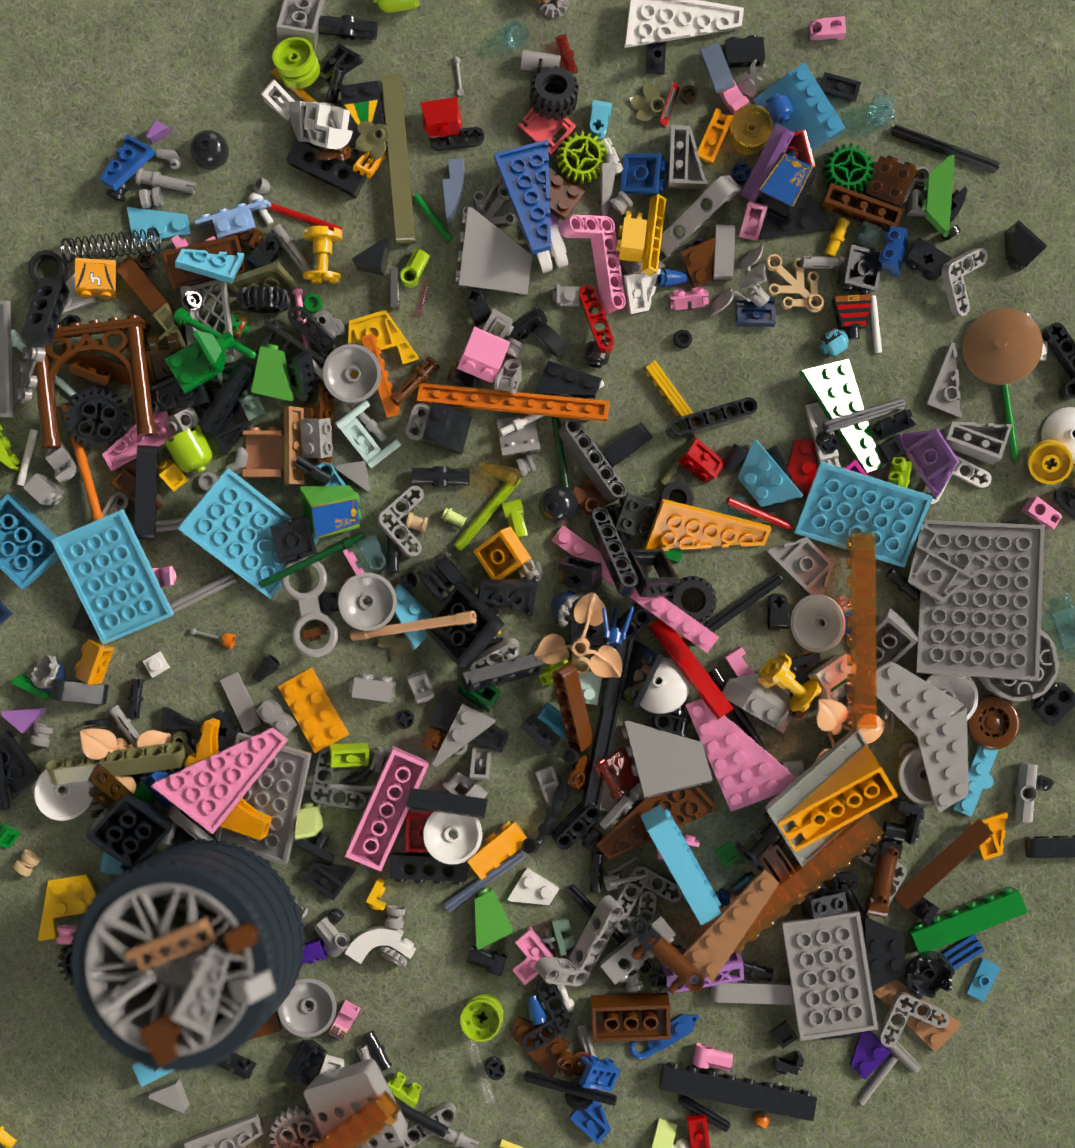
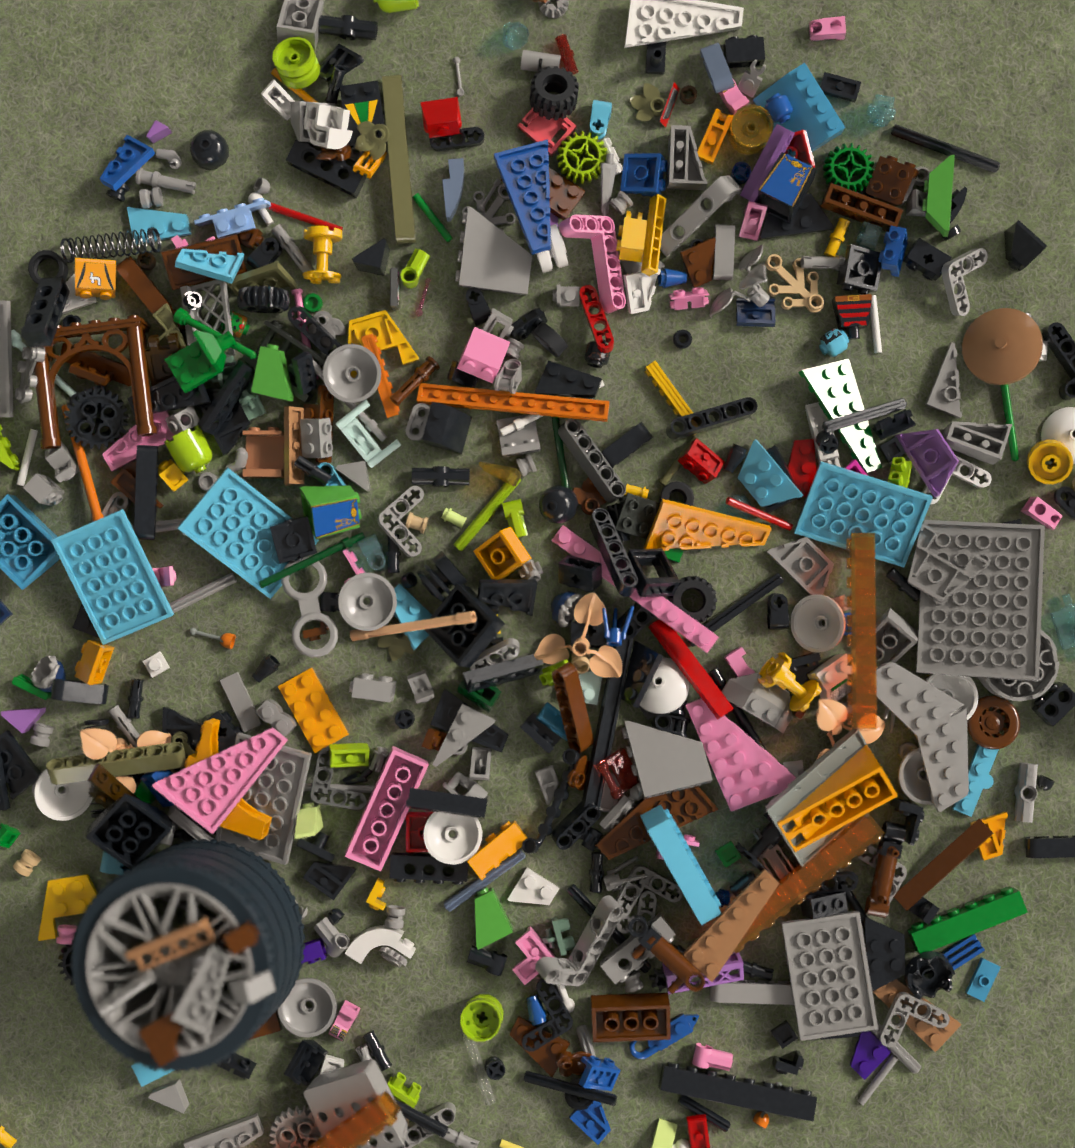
(638, 491): none -> yellow pin

